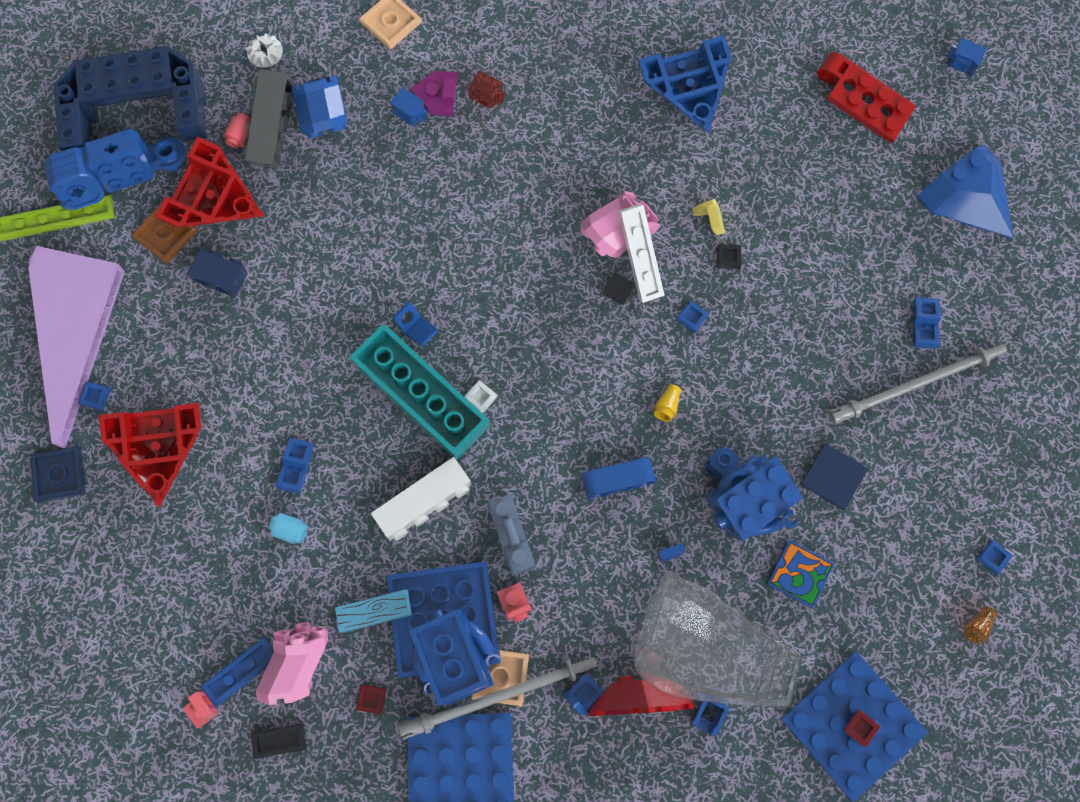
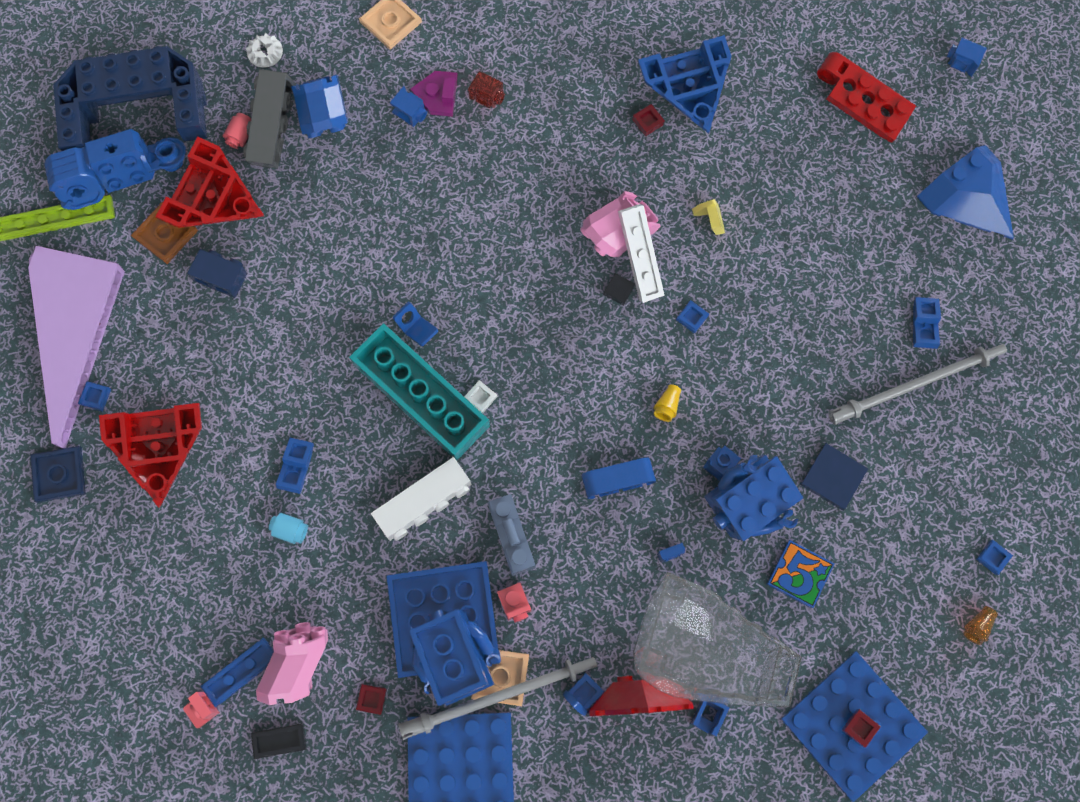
(373, 611): medium azure tile -> none
(648, 120): none -> dark red plate
(728, 256): black tile -> none

